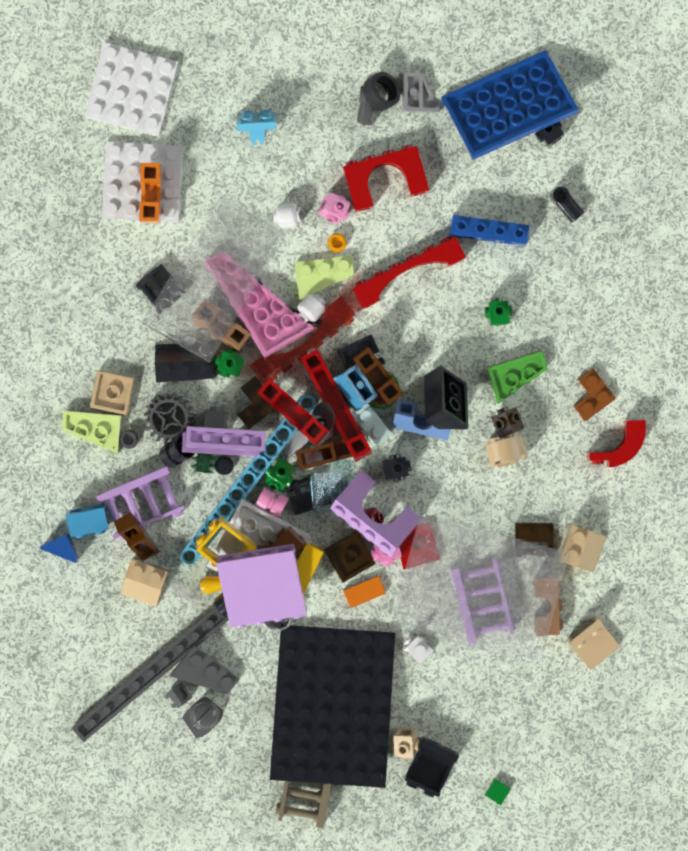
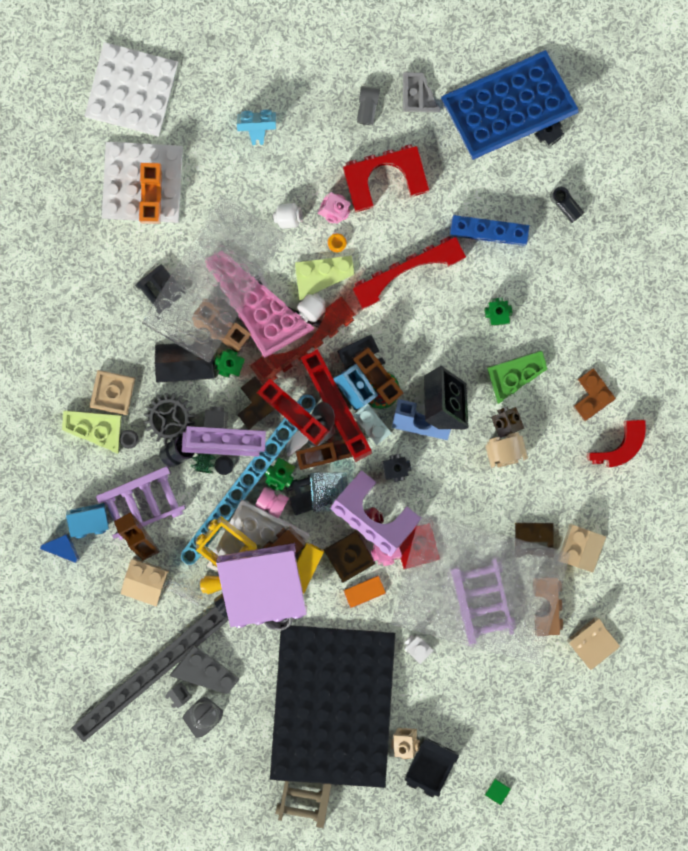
(372, 95): black tyre -> none

